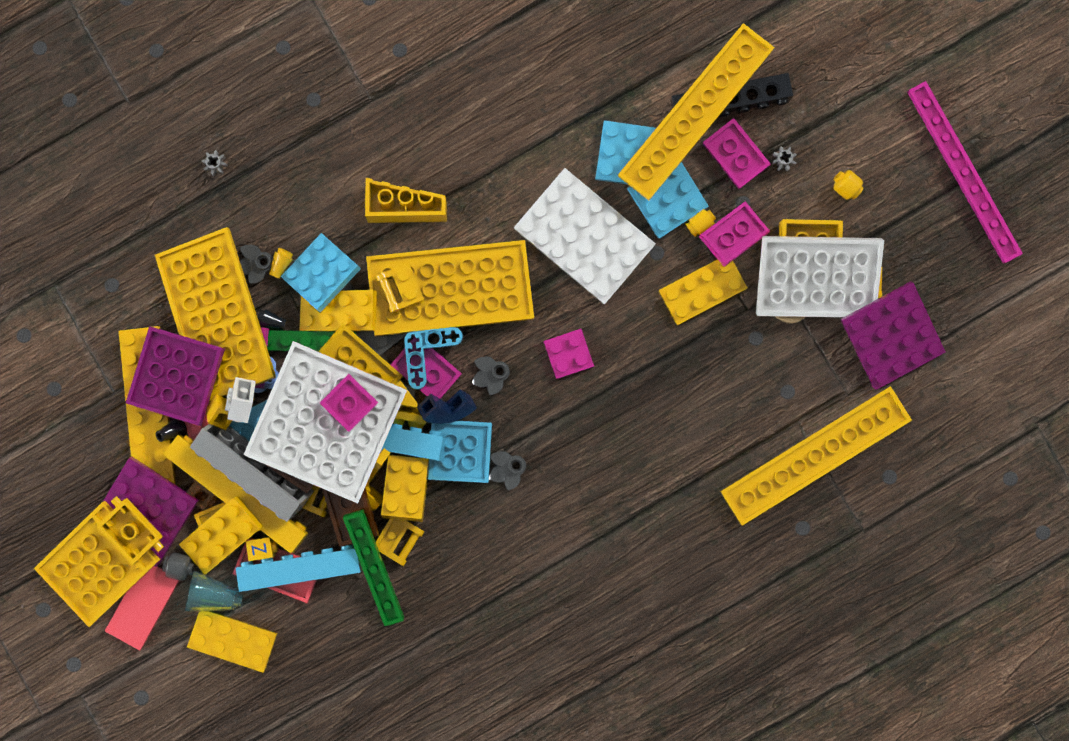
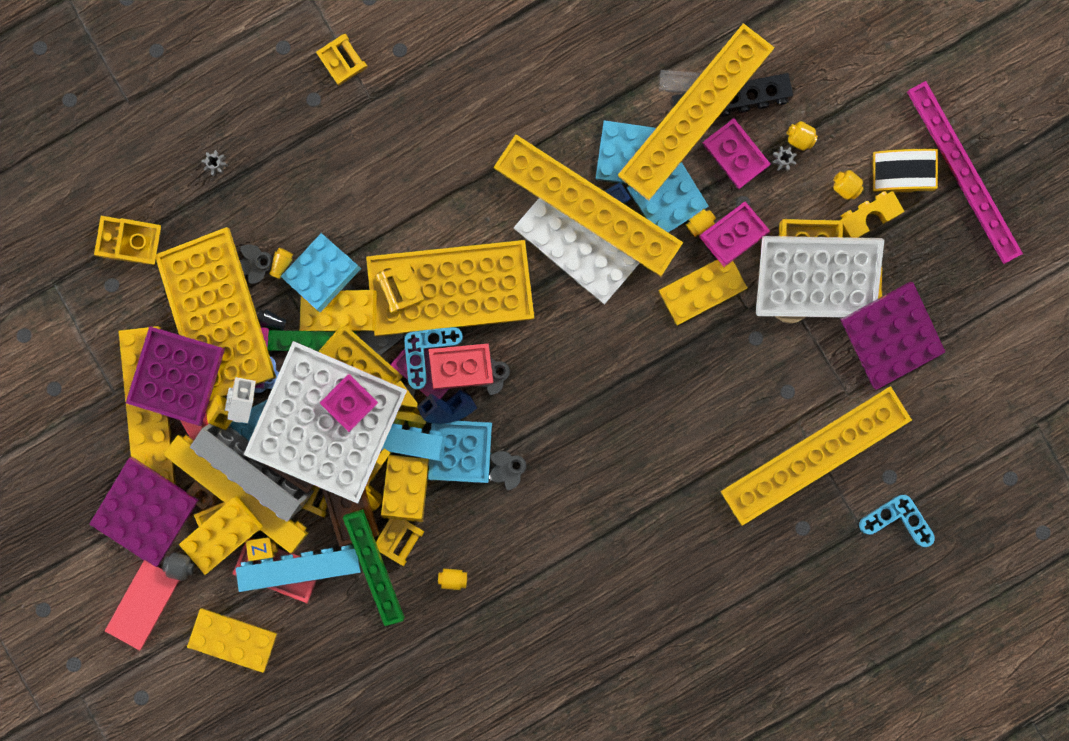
(102, 559): yellow plate -> none
(127, 240): none -> yellow slope
(171, 430): black cone -> none
(211, 595): clear light blue cone -> none
(336, 63): none -> yellow plate
(401, 204): yellow wedge -> none
(452, 579): none -> yellow brick
(460, 366): none -> coral plate
(568, 353): dark pink plate -> none
(588, 205): none -> yellow plate
(619, 193): none -> blue plate
(676, 81): none -> clear plate
(802, 136): none -> yellow head
(885, 207): none -> yellow arch
(897, 512): none -> medium azure beam
(905, 170): none -> slope

